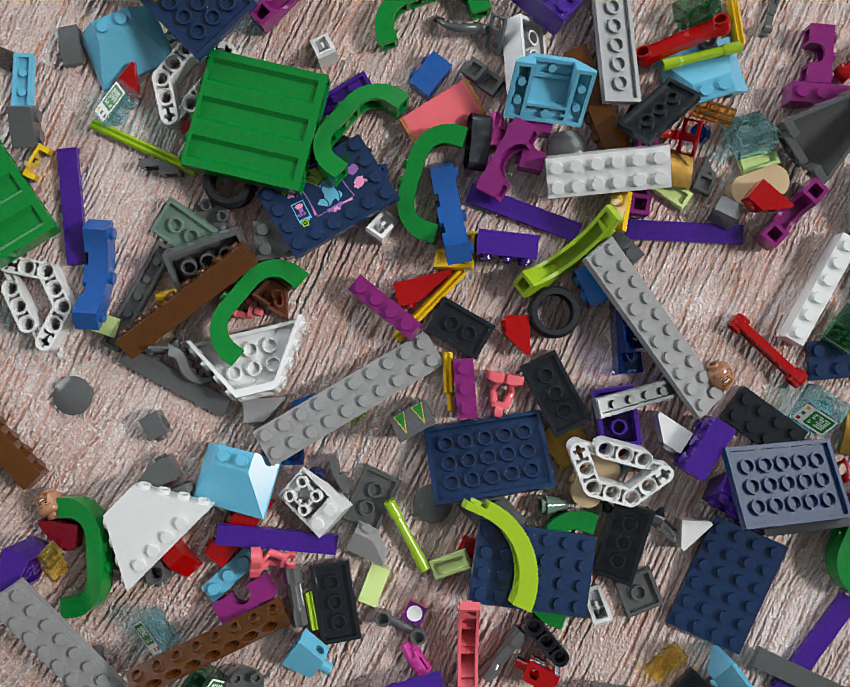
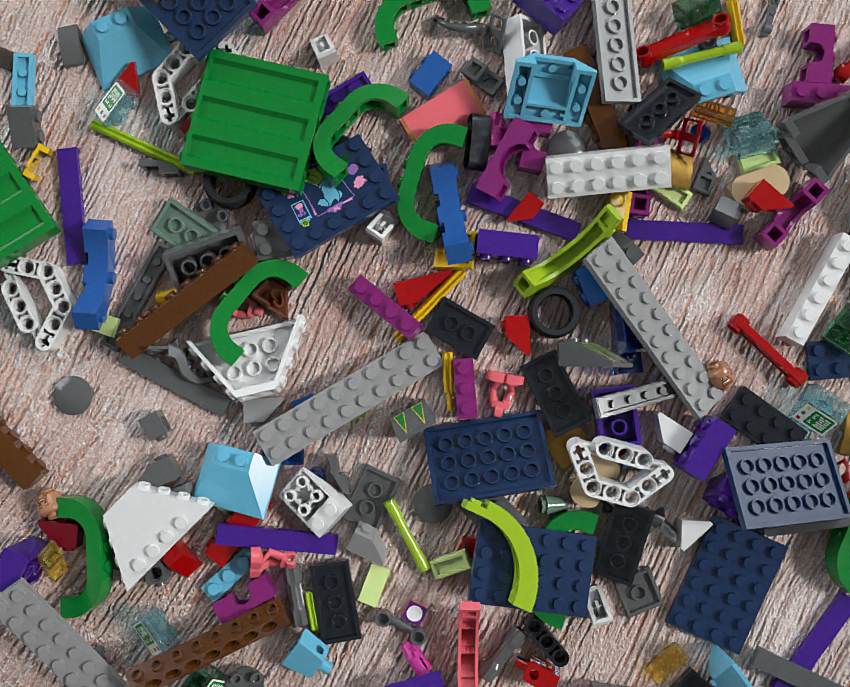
(526, 209): none -> red tile
(585, 354): none -> dark grey slope

